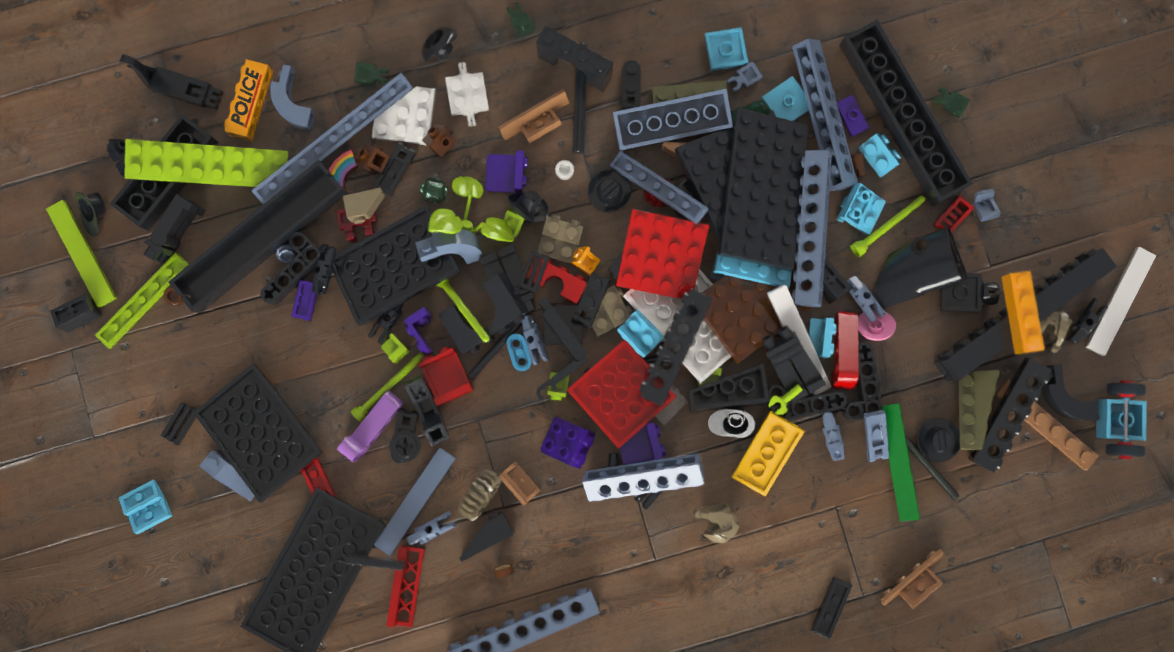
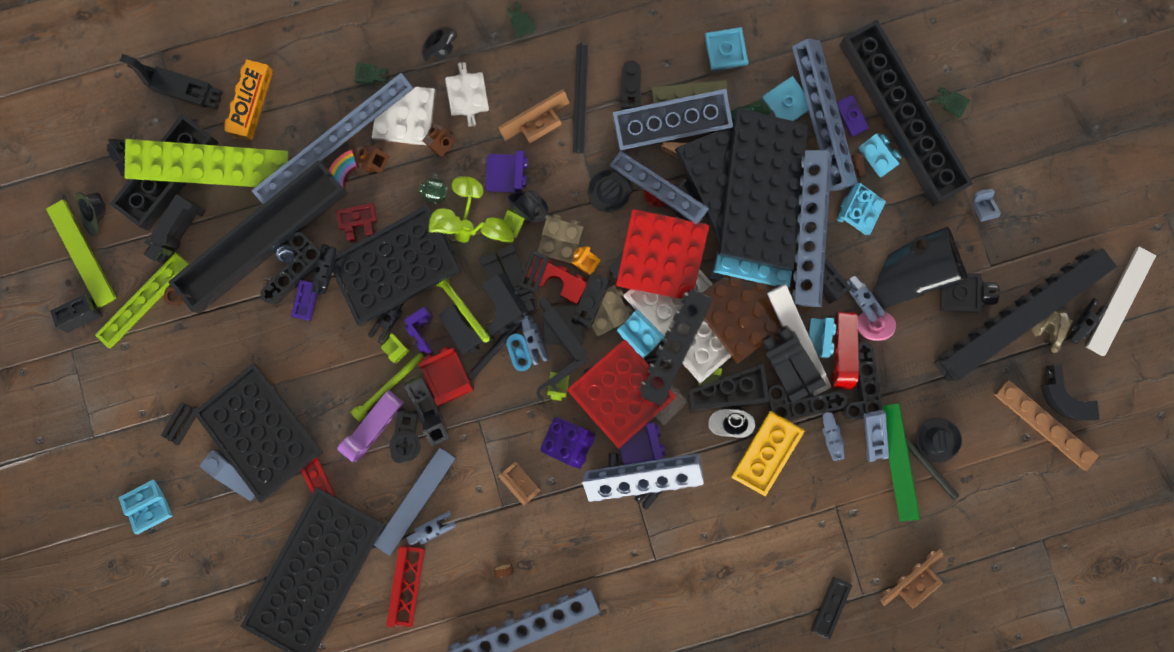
(281, 97): sand blue arch -> none
(362, 204): dark tan slope -> none
(377, 562): black tile -> none
(395, 168): black plate -> none
(461, 243): sand blue arch -> none
(479, 494): dark tan gear -> none
(491, 533): black slope -> none
(553, 45): black arch -> none
(564, 169): white tile -> none
(724, 522): dark tan helmet -> none
(747, 76): sand blue plate -> none
(785, 399): lime bar -> none
(859, 247): lime piece -> none
(963, 214): red slope -> none
(975, 402): olive wing -> none
(1009, 403): black brick -> none
(1022, 312): light orange brick -> none
(1123, 419): brick -> none

